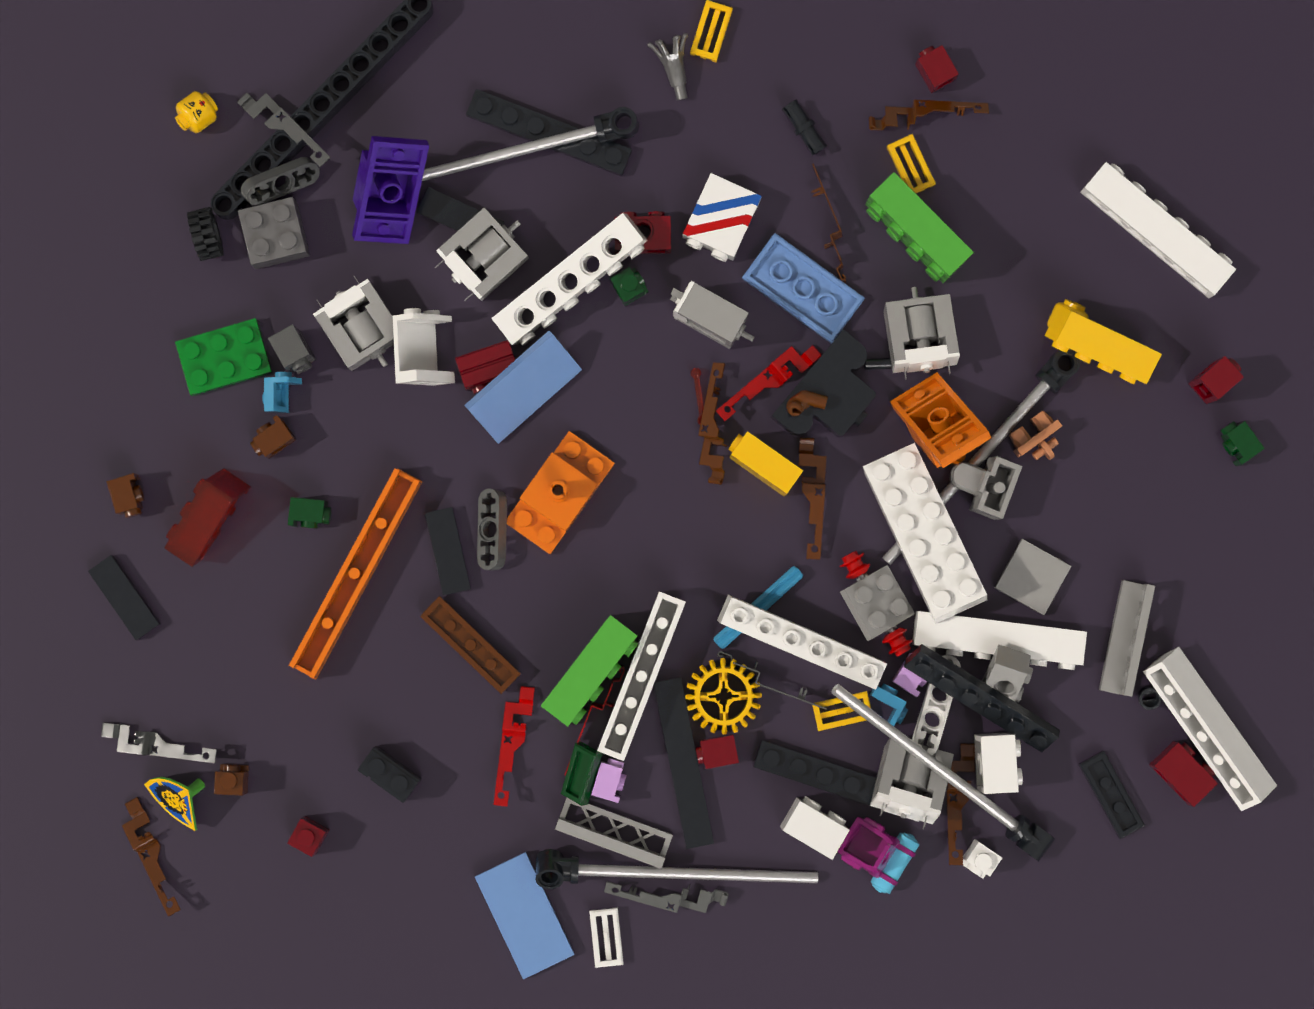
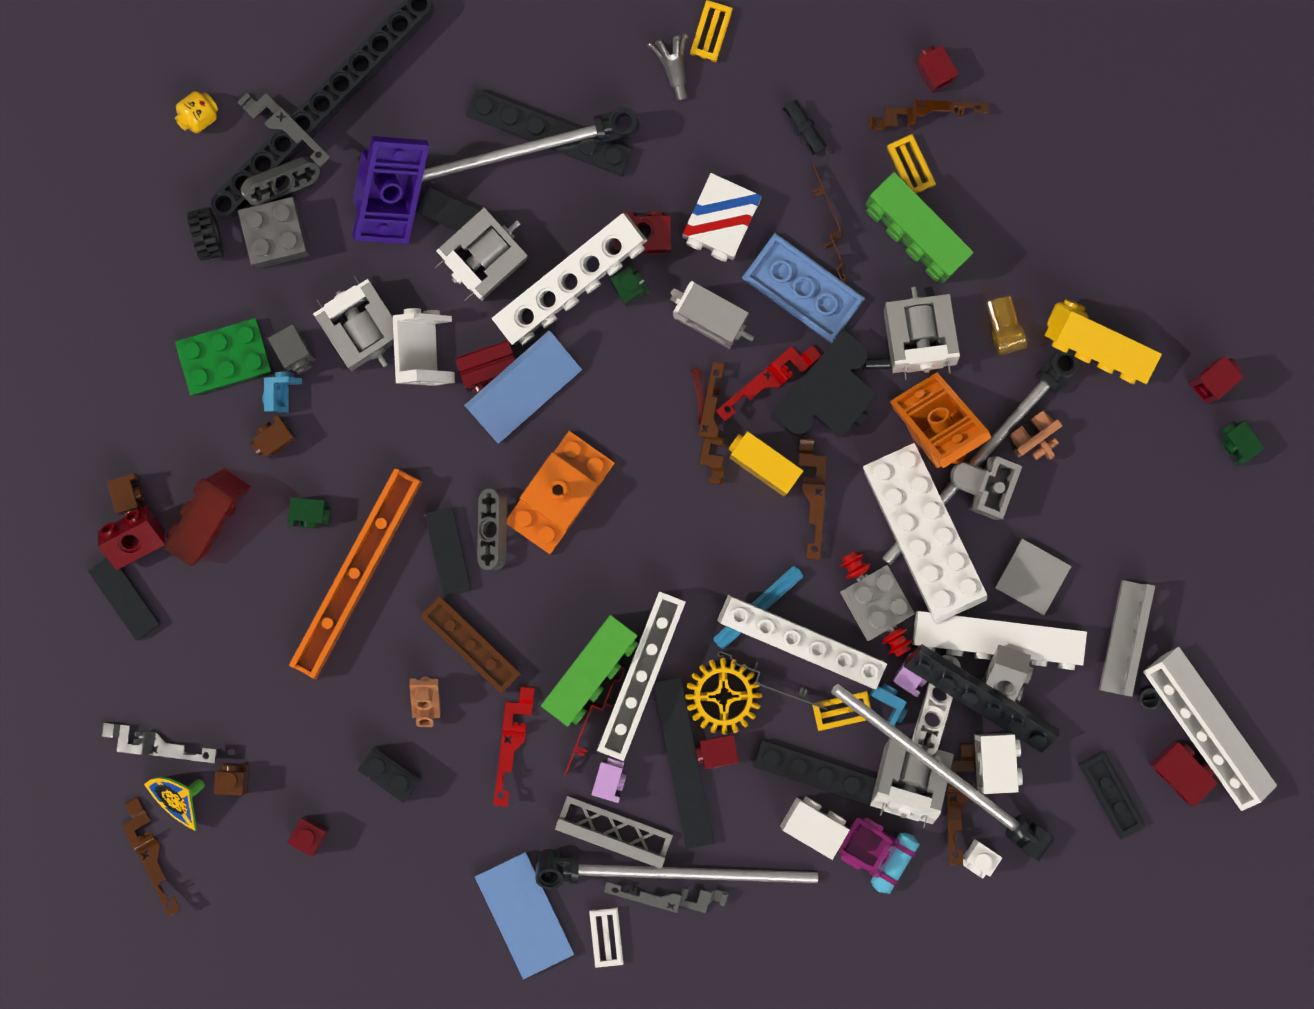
(146, 538): none -> dark red brick
(425, 701): none -> nougat hips
(581, 773): dark green tile -> none
(805, 399): reddish brown arm -> none
(1007, 333): none -> clear yellow piece
(1158, 230): white brick -> none

